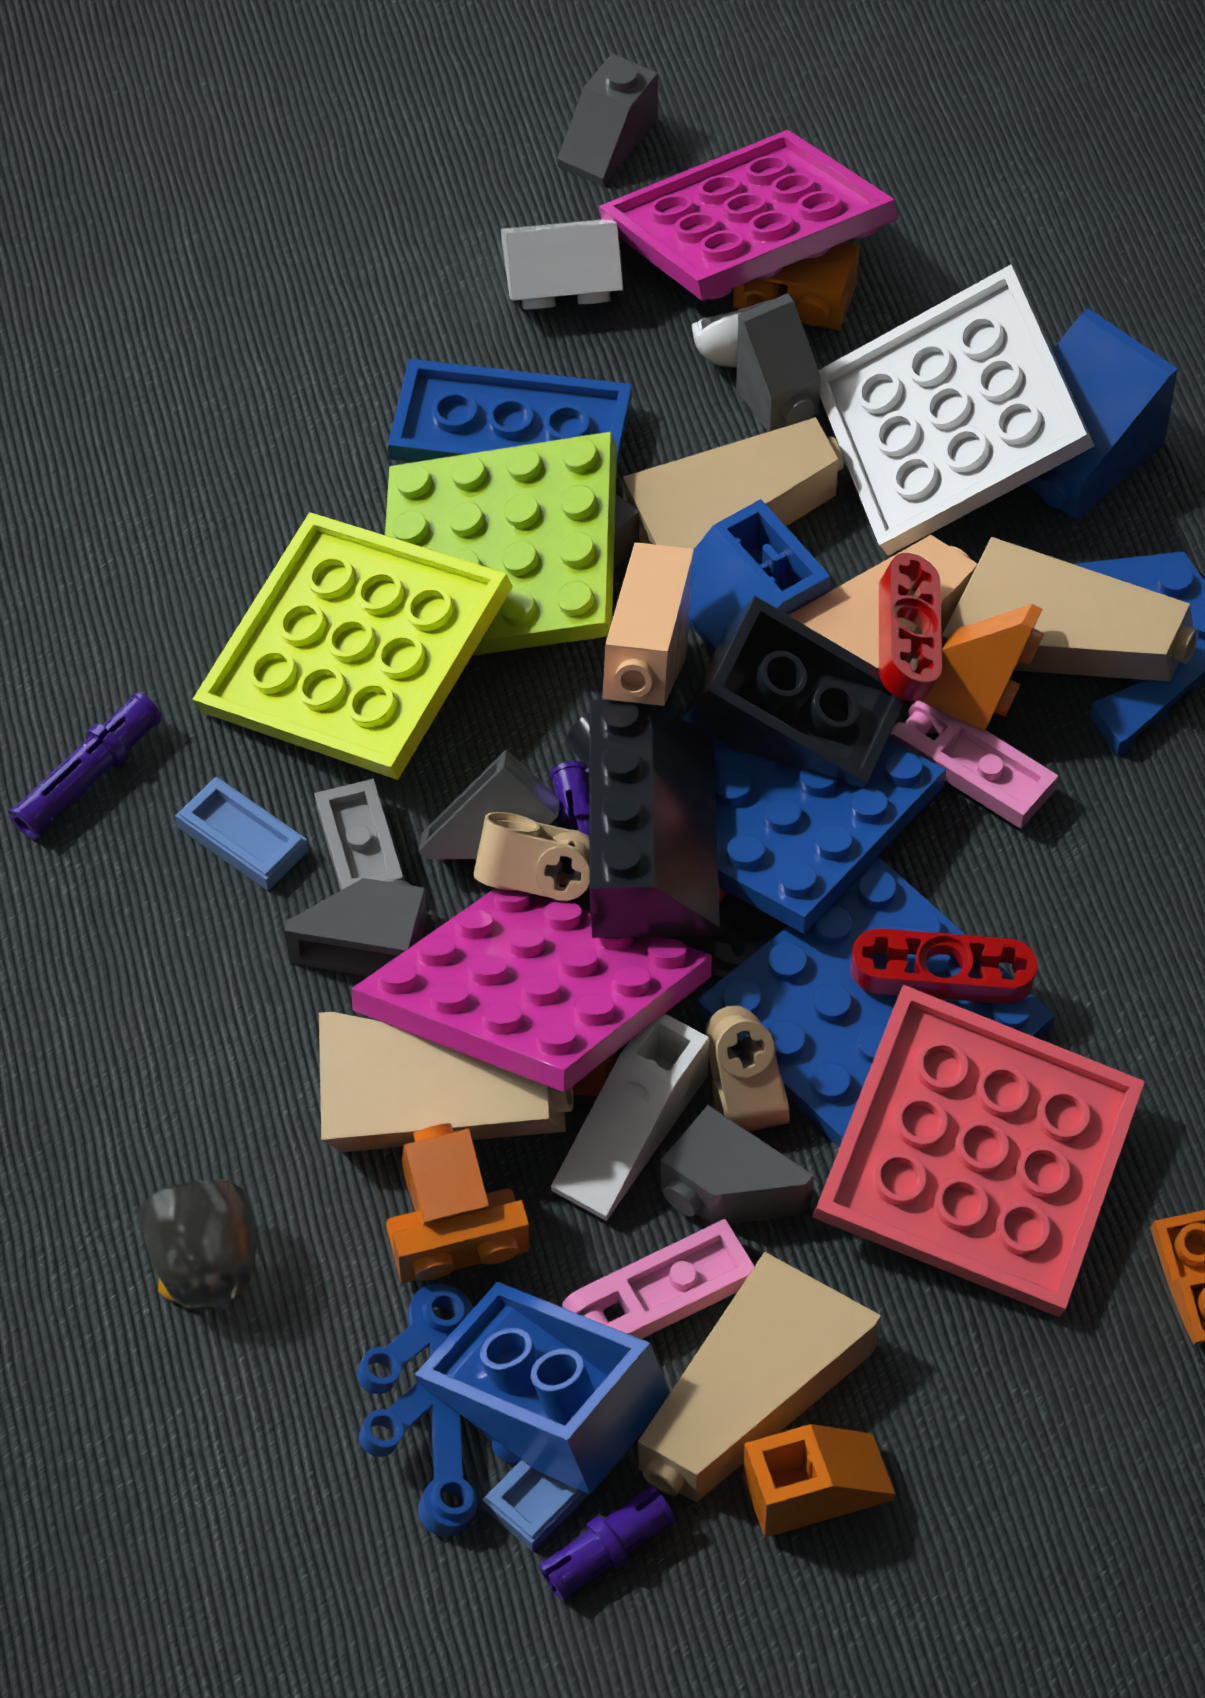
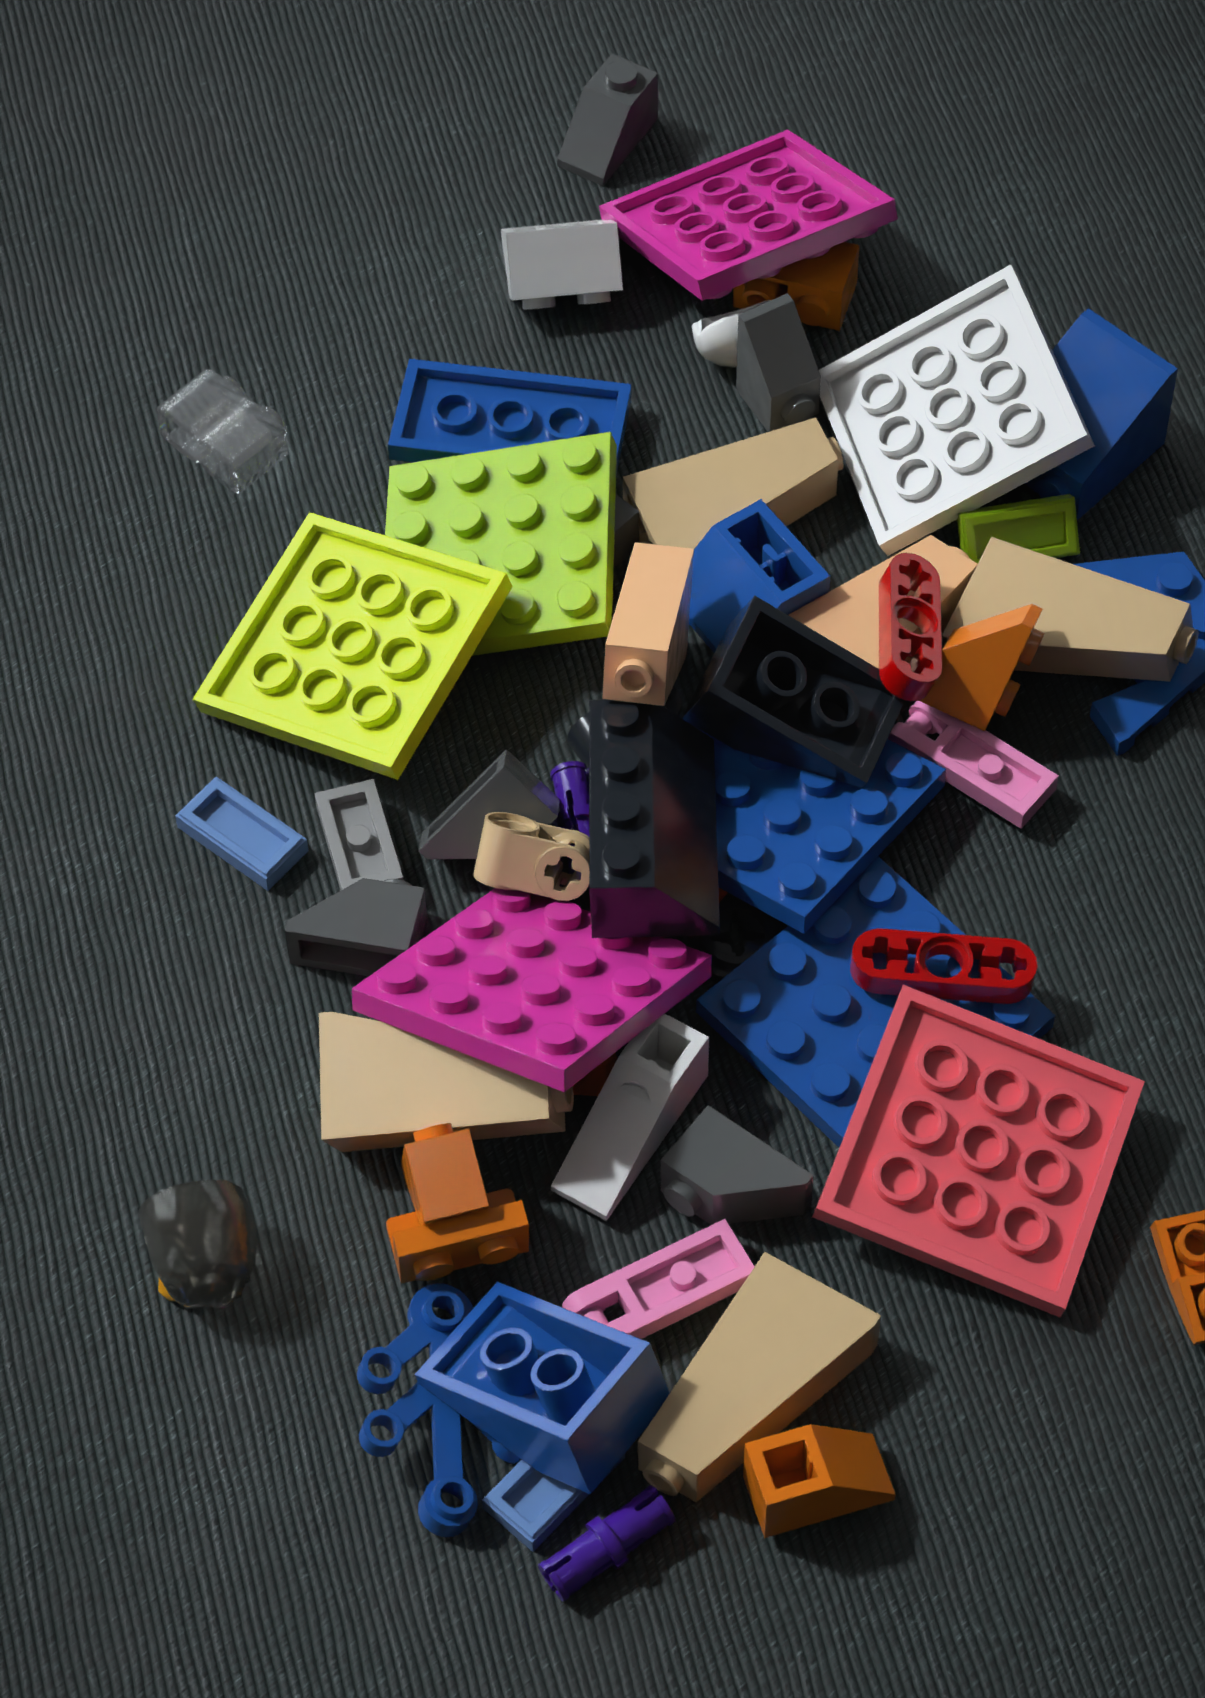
(104, 748): dark purple pin -> none
(223, 430): none -> clear brick
(745, 1081): tan piece -> none
(1036, 524): none -> lime tile

